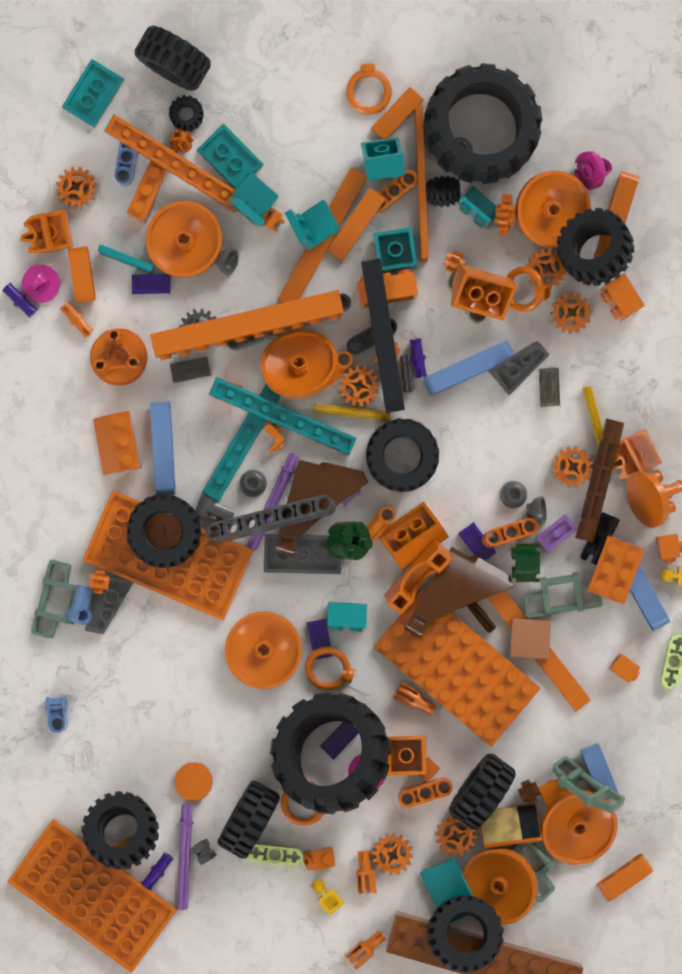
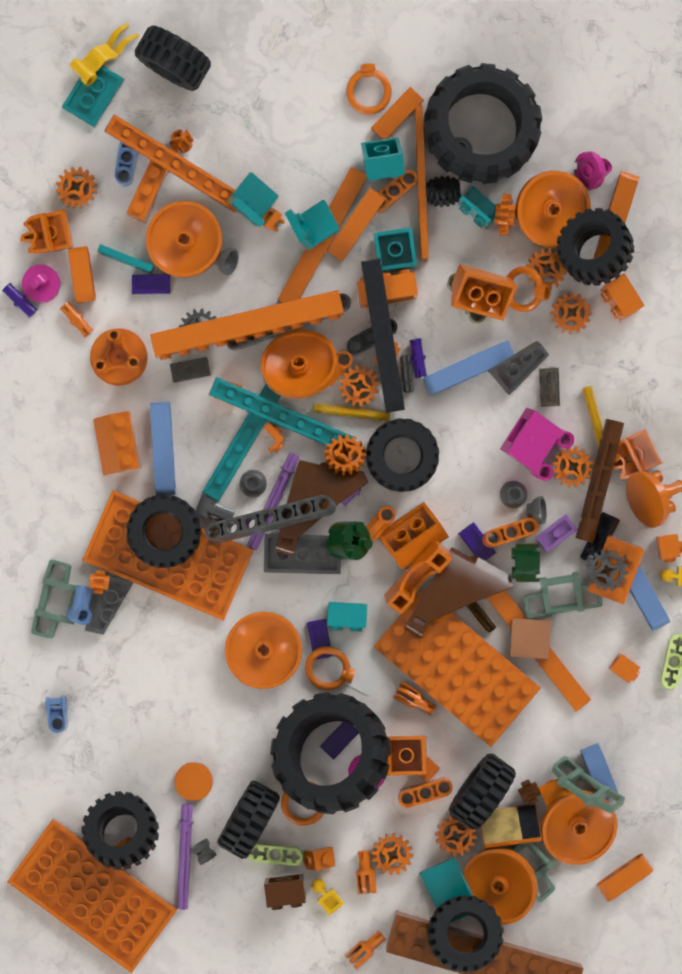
(99, 55): none -> yellow flag
(157, 871): dark purple pin -> none
(186, 102): black tyre -> none
(229, 156): teal tile -> none
(285, 891): none -> reddish brown brick
(339, 460): none -> orange gear
(453, 260): orange gear -> none
(532, 441): none -> dark pink piece
(609, 578): none -> dark grey gear

